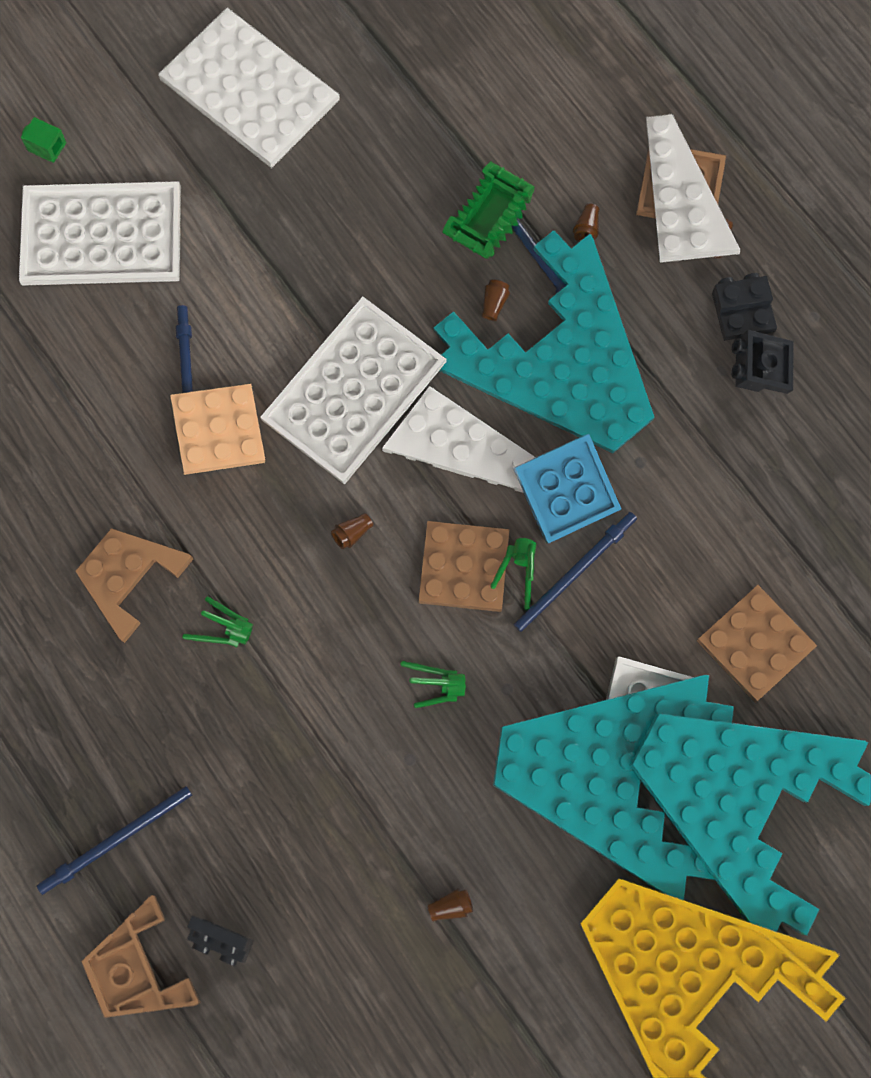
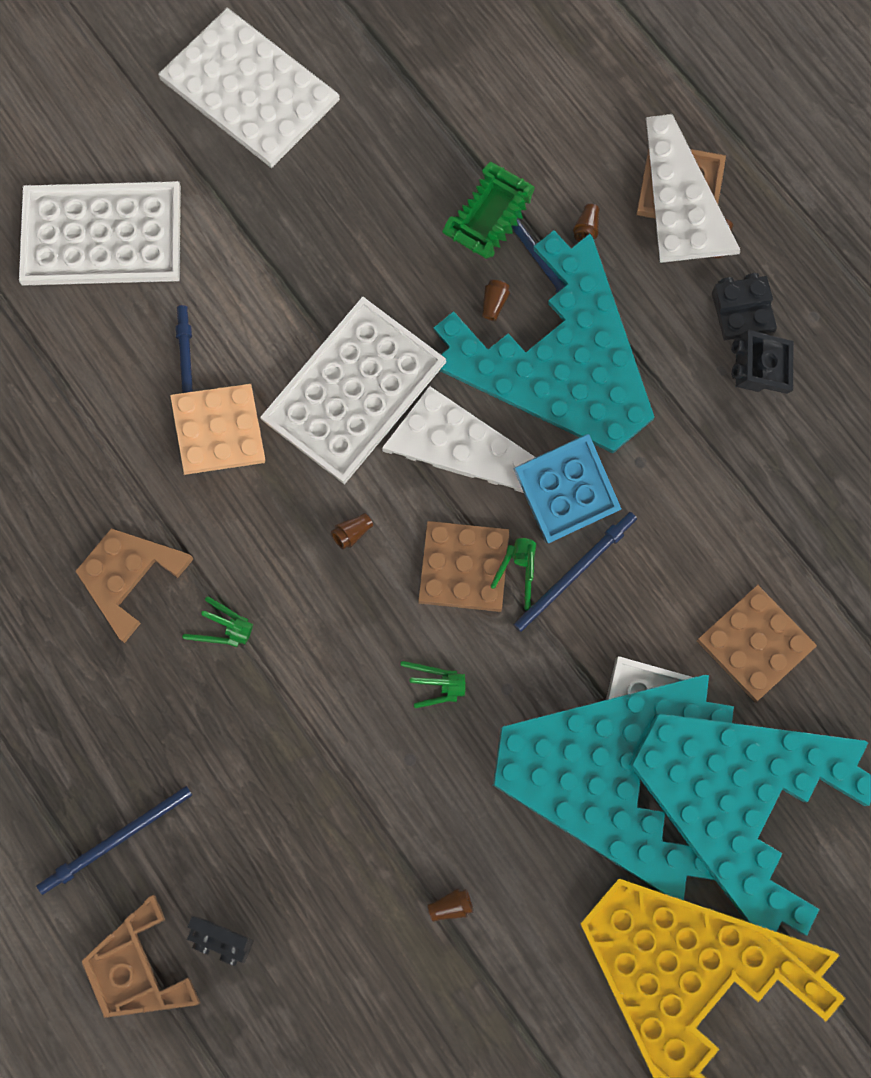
(43, 139): green brick -> none

